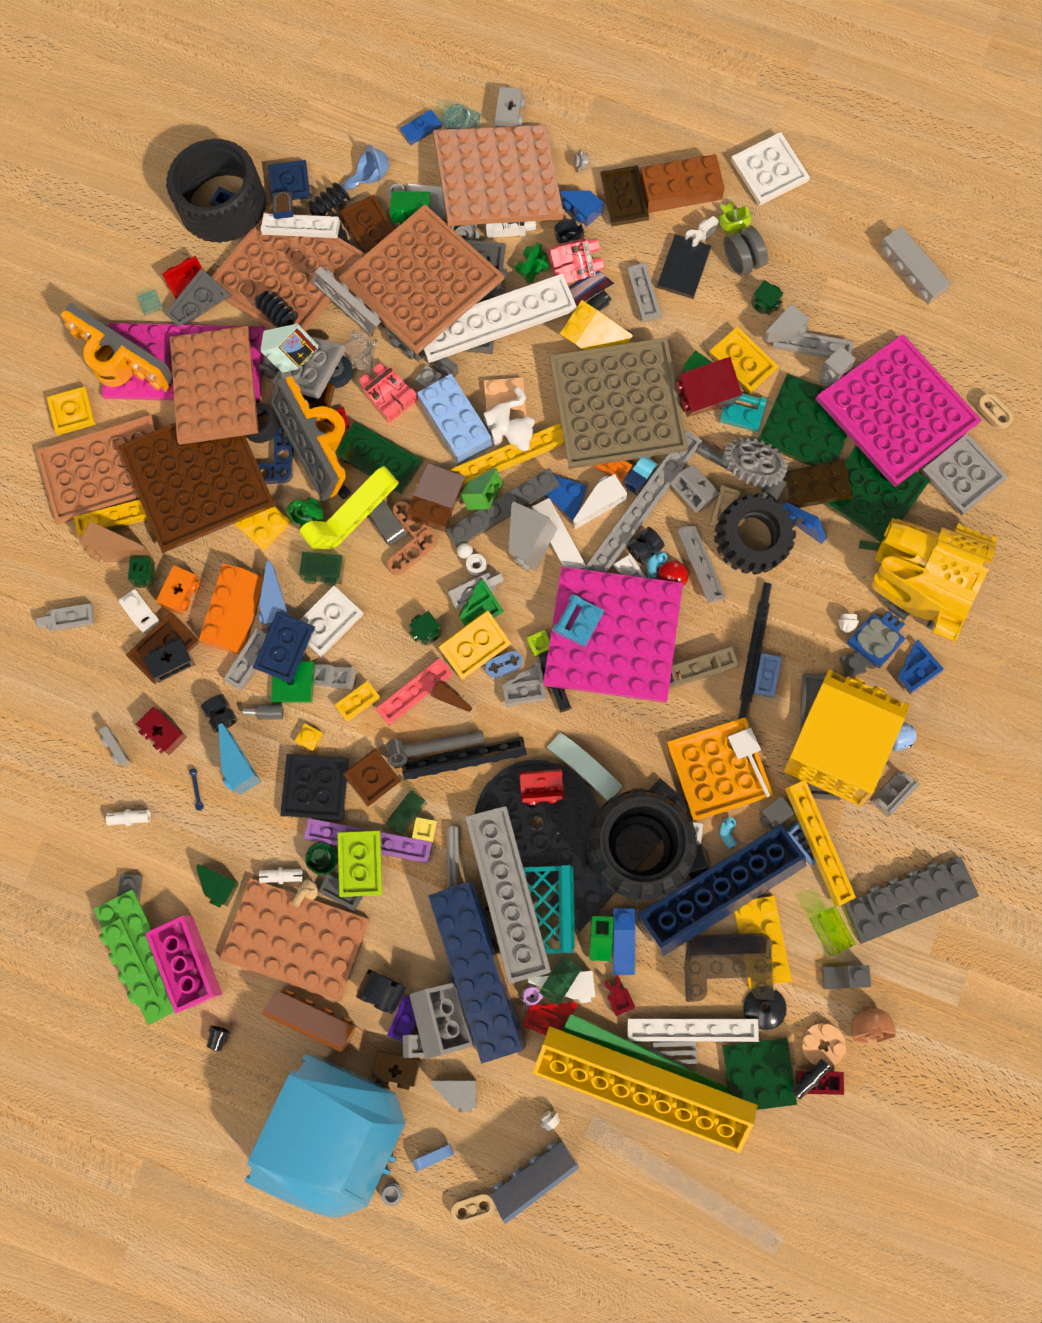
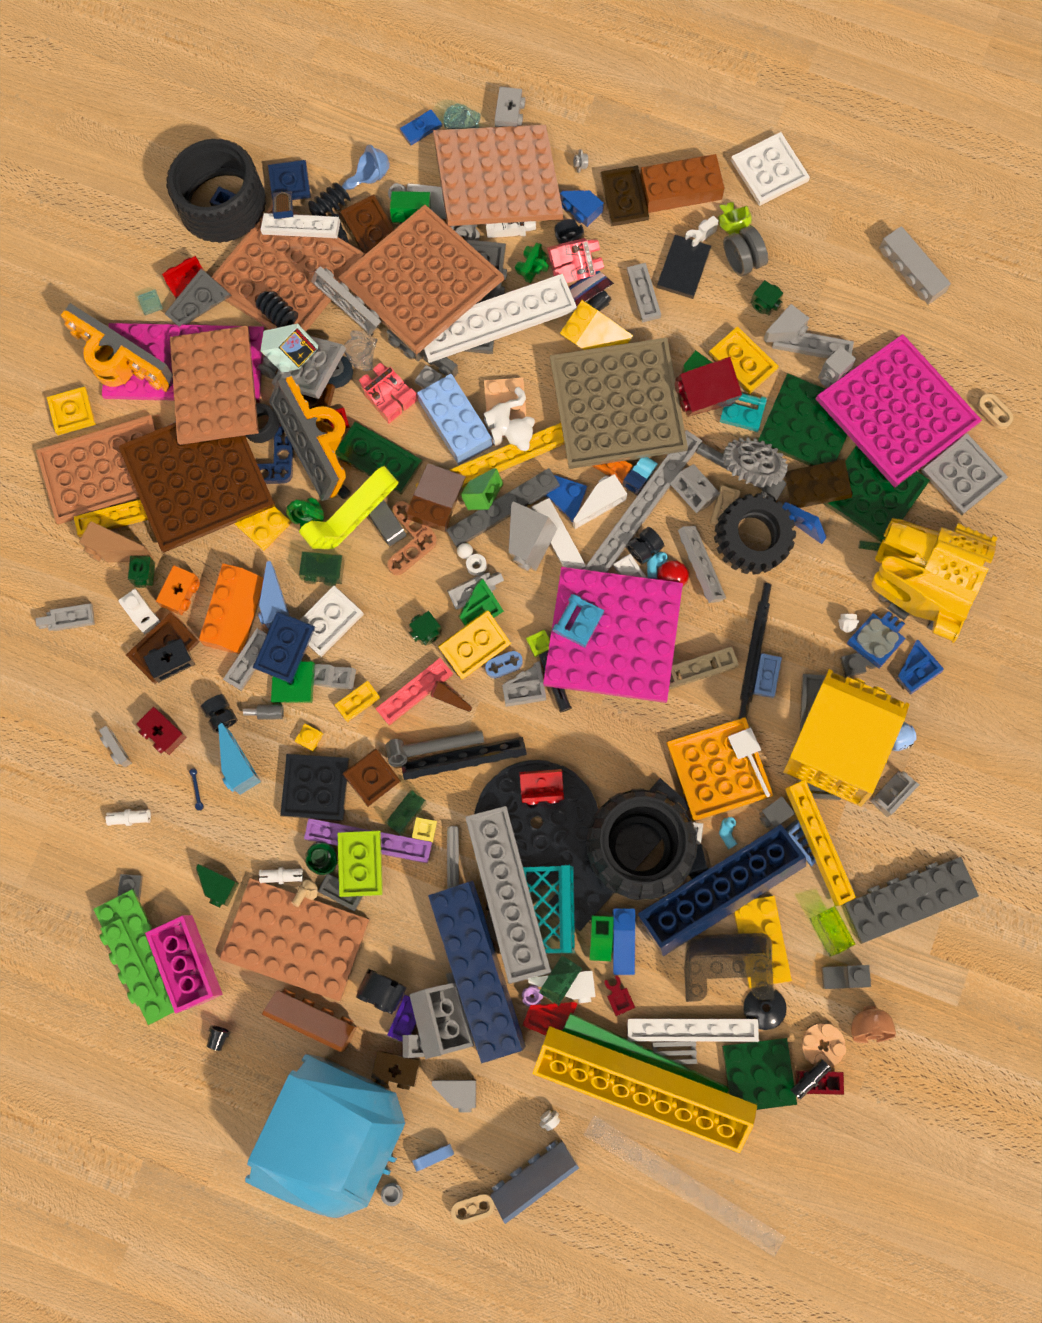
(585, 766): light aqua slope -> none

